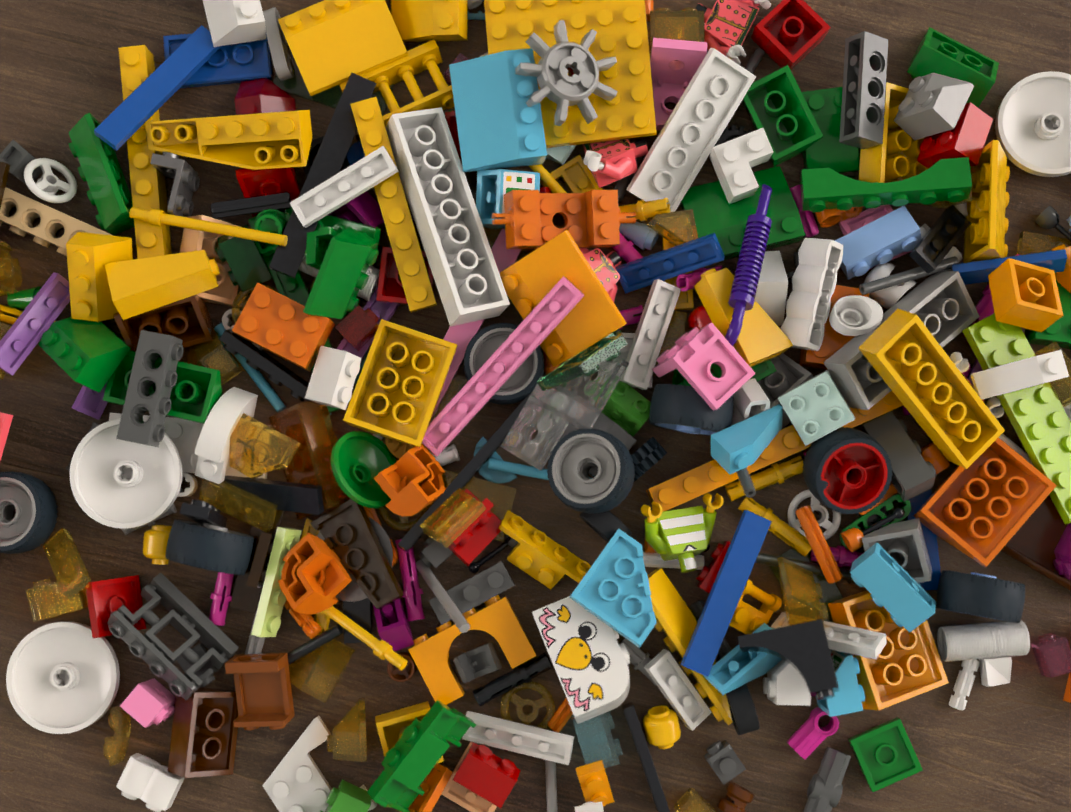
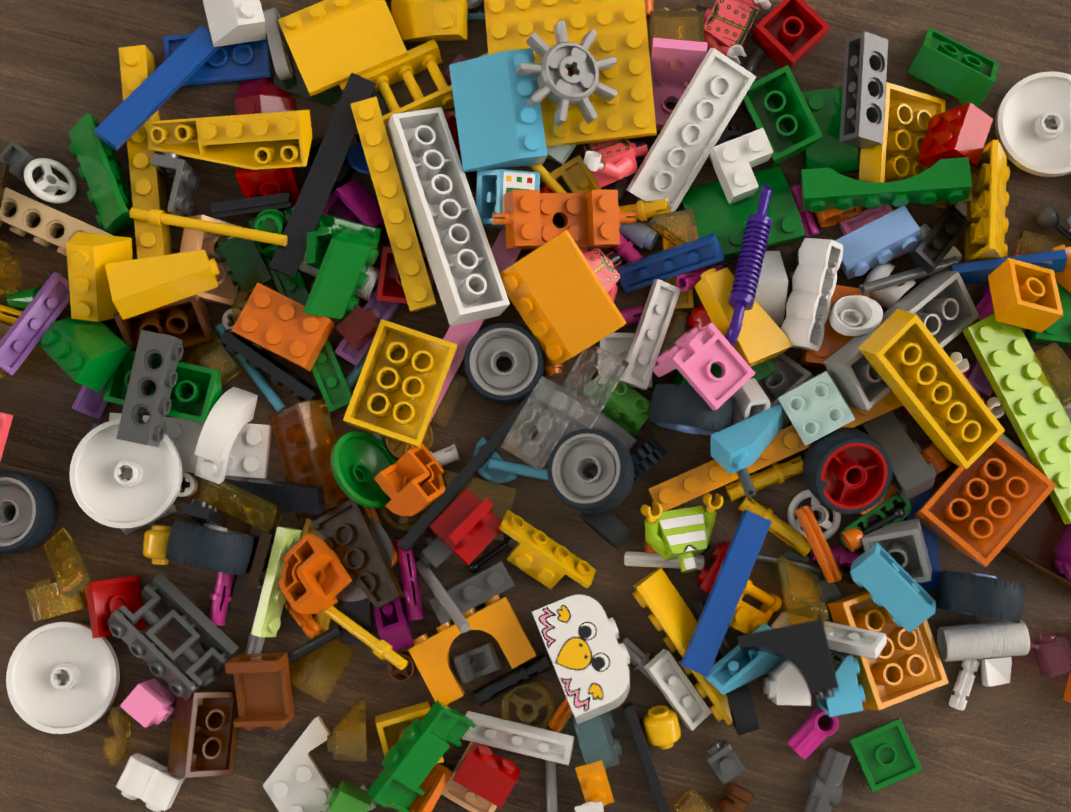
(259, 447): clear yellow slope -> none
(333, 377): white brick -> none
(344, 187): white plate -> none
(452, 517): clear yellow plate -> none
(501, 365): bright pink tile -> none
(585, 362): clear green wing -> none
(619, 589): medium azure plate -> none
(932, 105): light grey slope -> none
(1020, 375): white slope -> none

